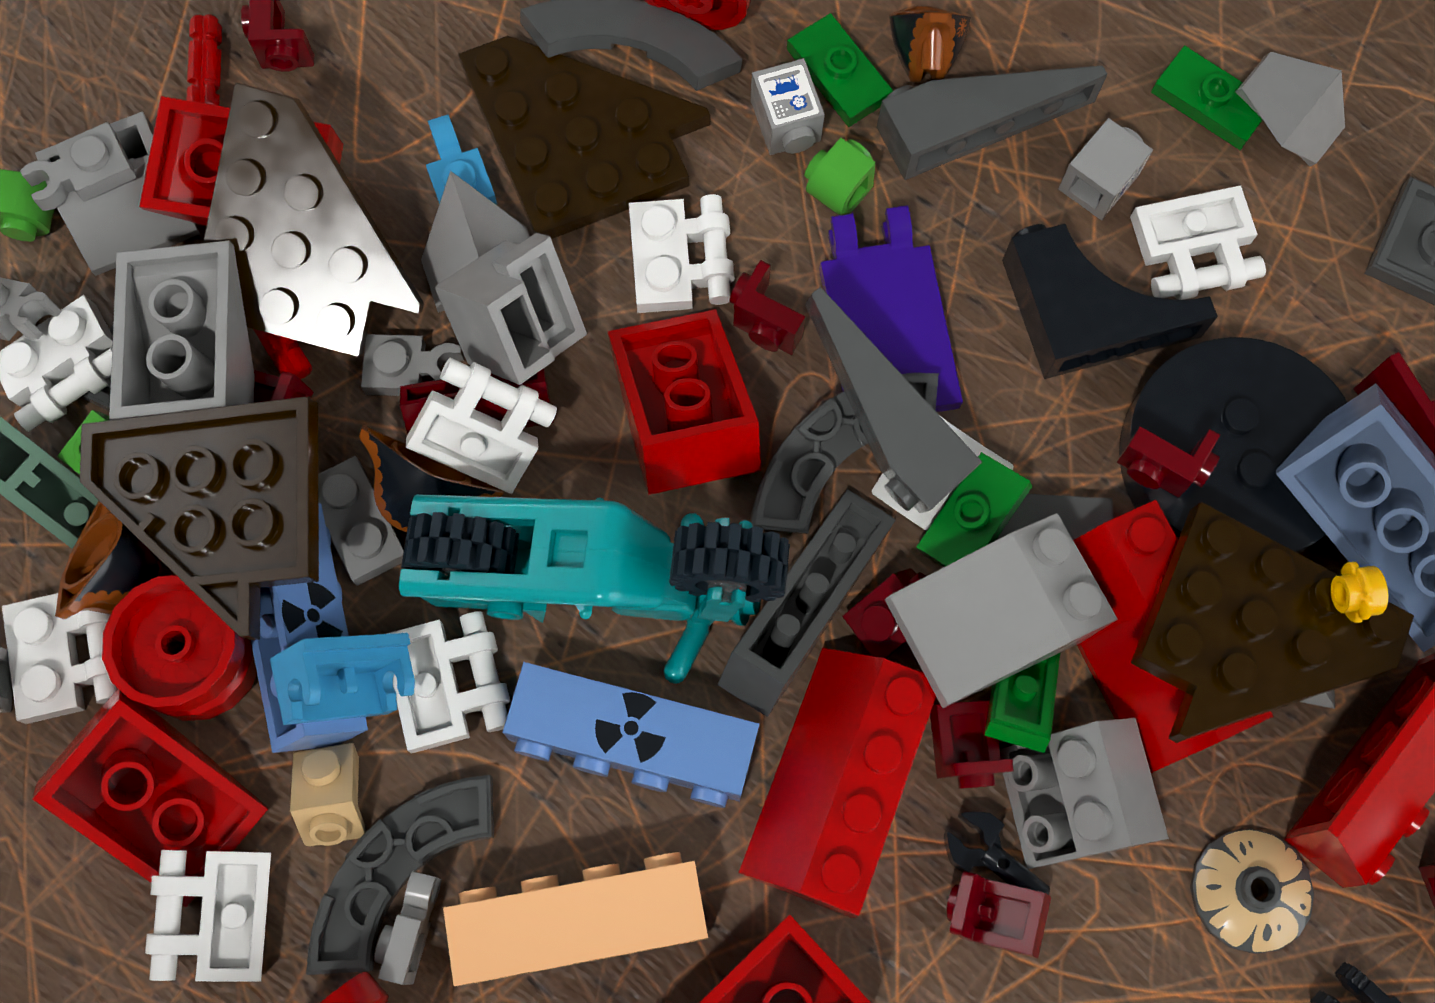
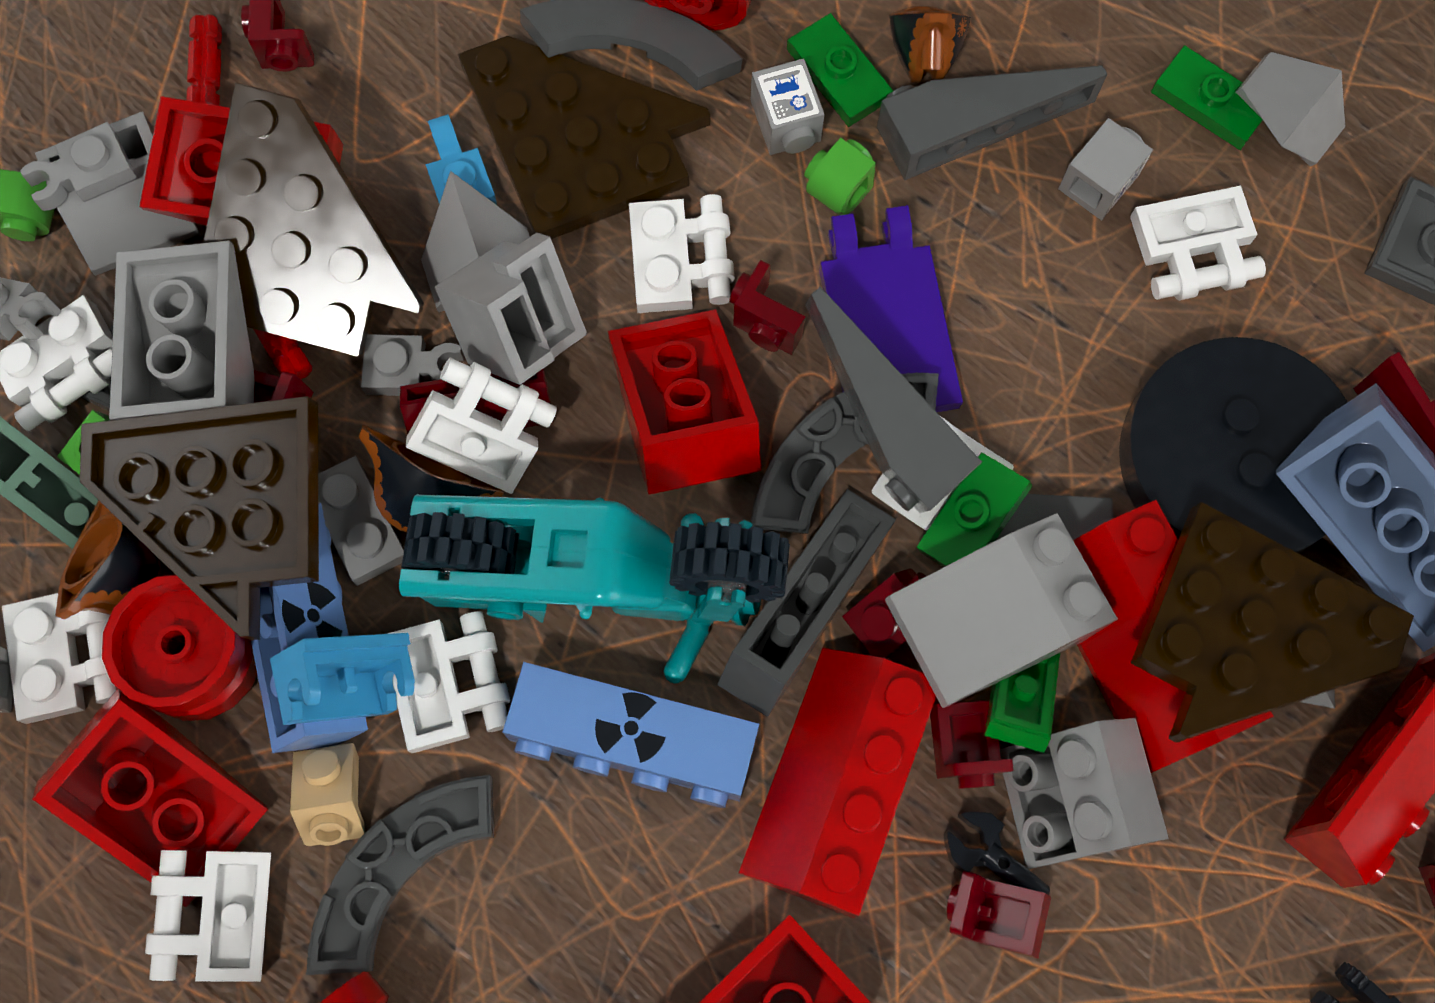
(403, 944): light grey plate -> none
(574, 922): light nougat brick -> none
(1083, 316): black arch -> none
(1163, 465): dark red bracket -> none
(1224, 895): tan dish -> none
(1359, 592): yellow plate -> none

